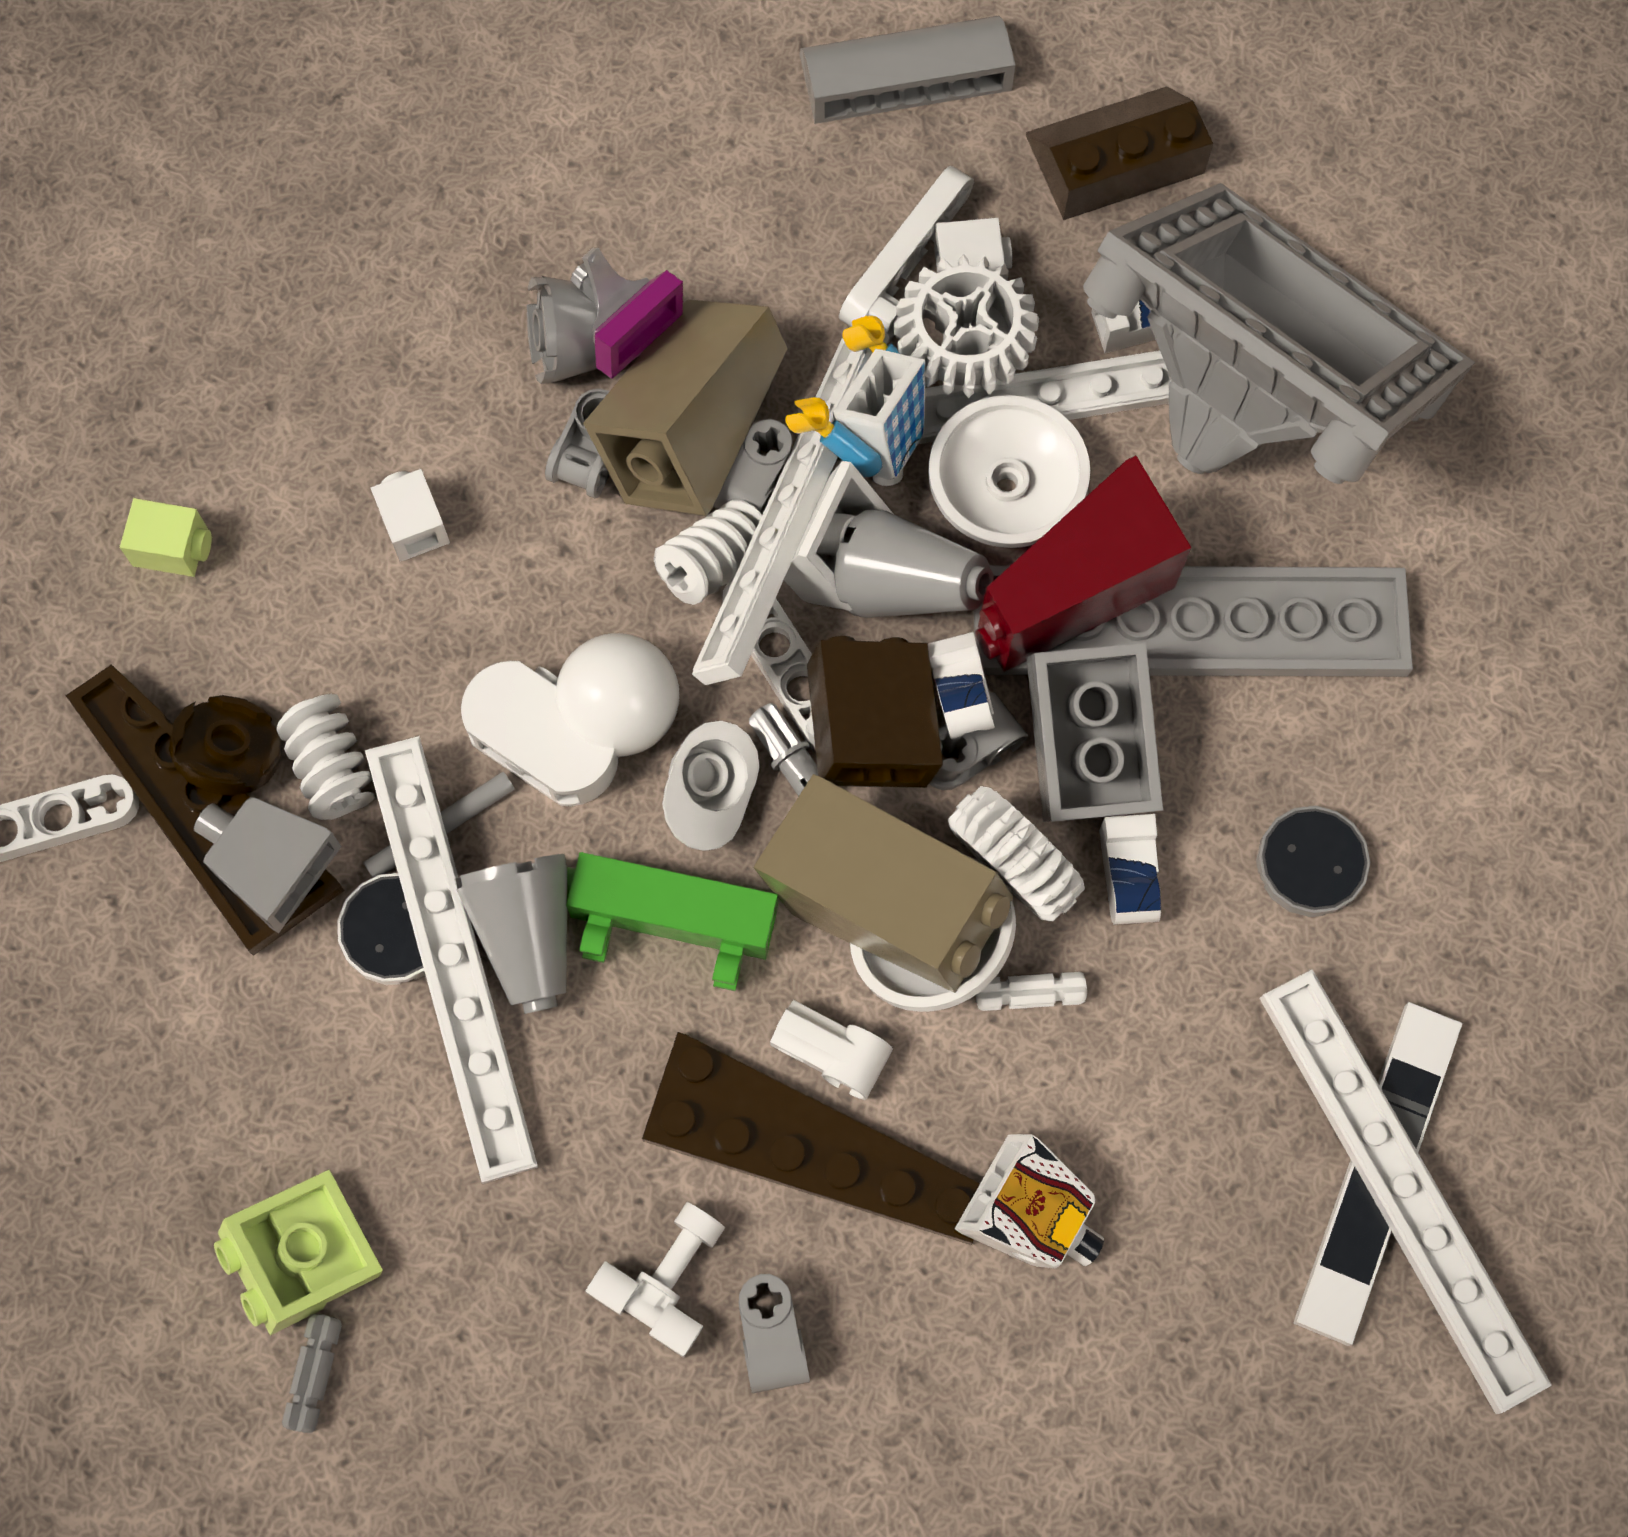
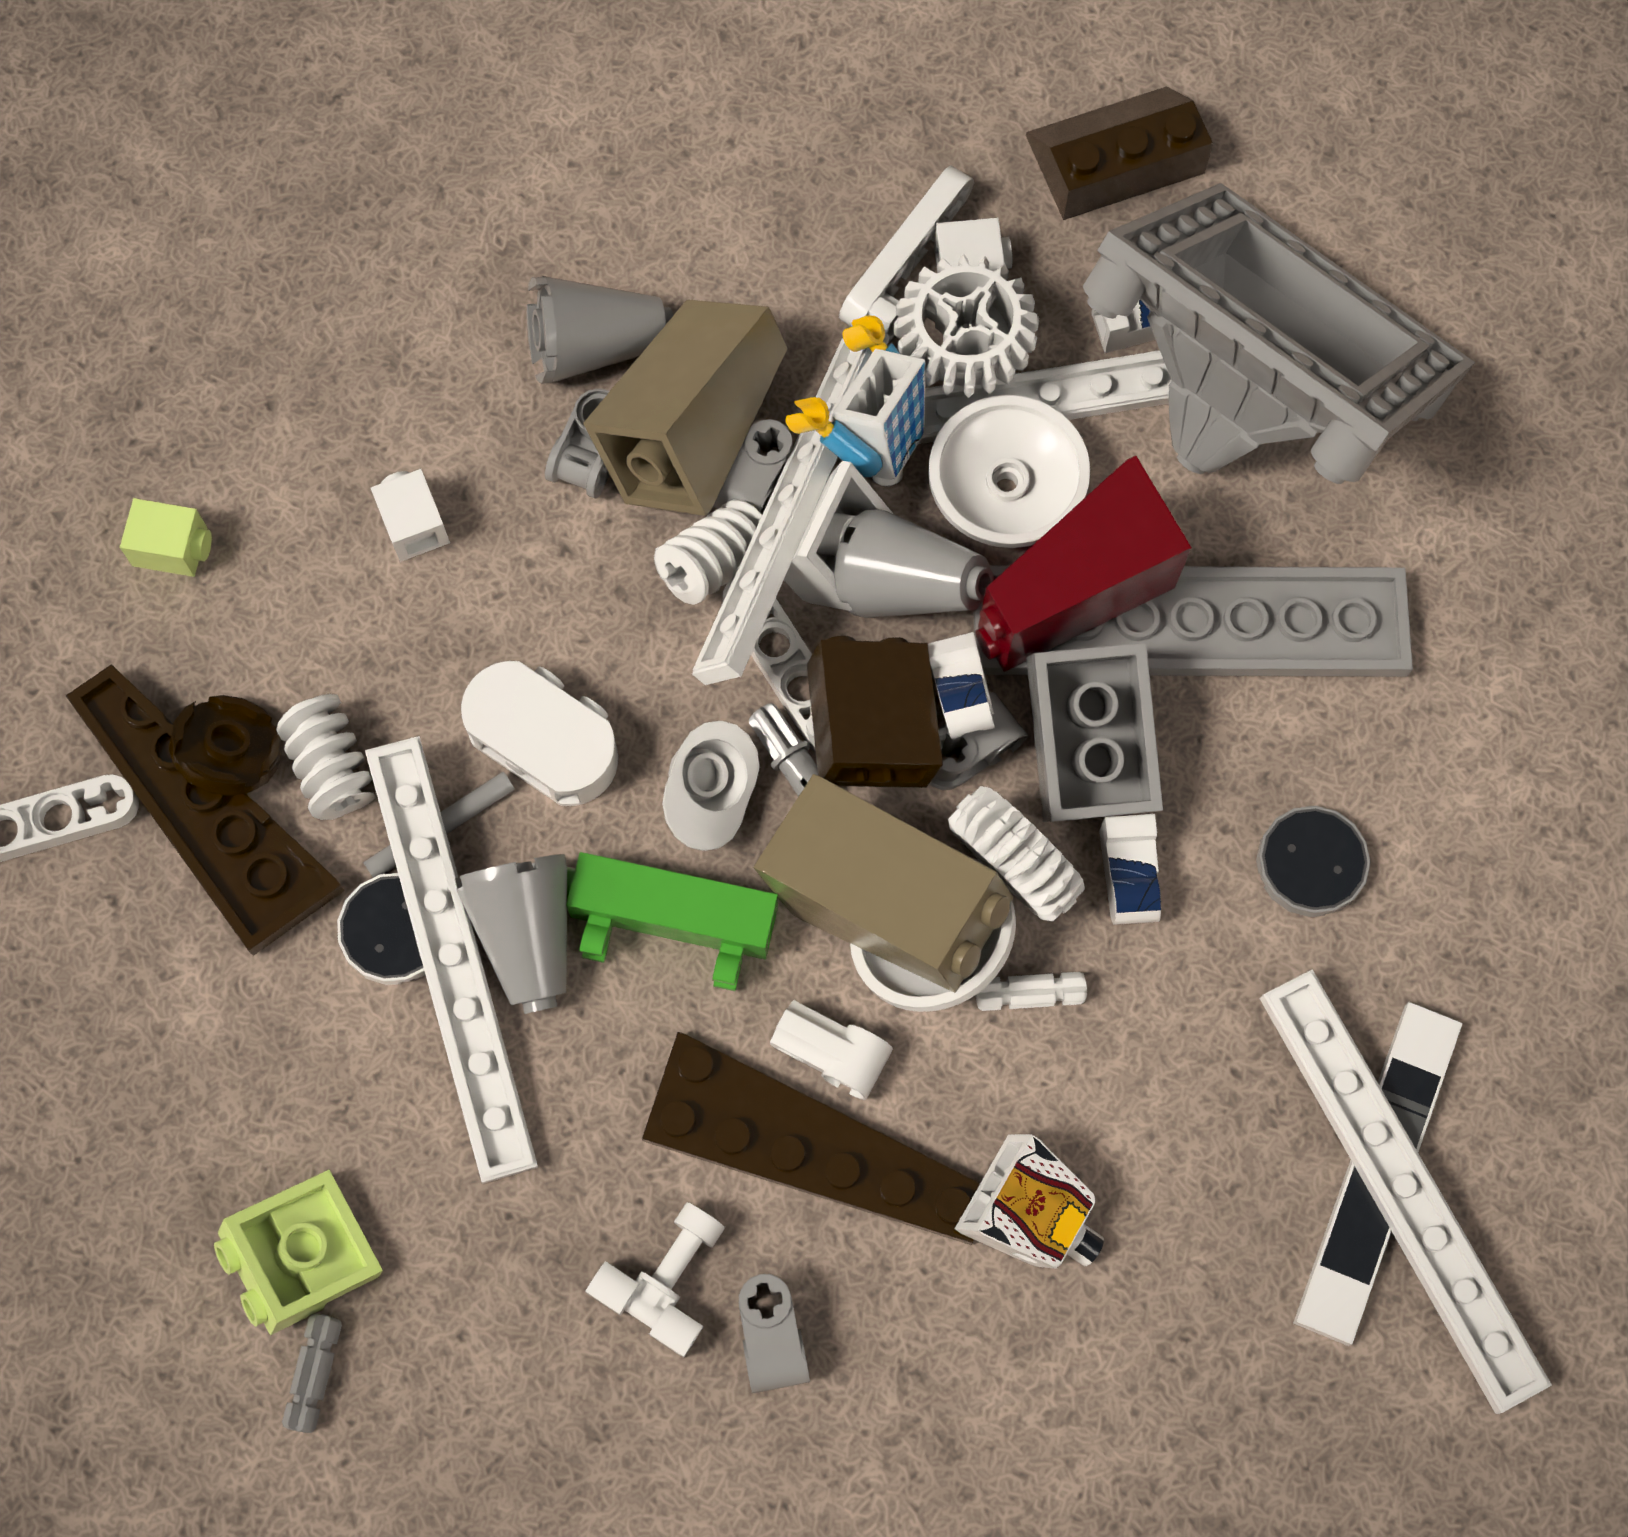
(266, 856): light grey torso -> none
(618, 693): white piece -> none
(627, 310): magenta piece -> none
(908, 69): light grey brick -> none

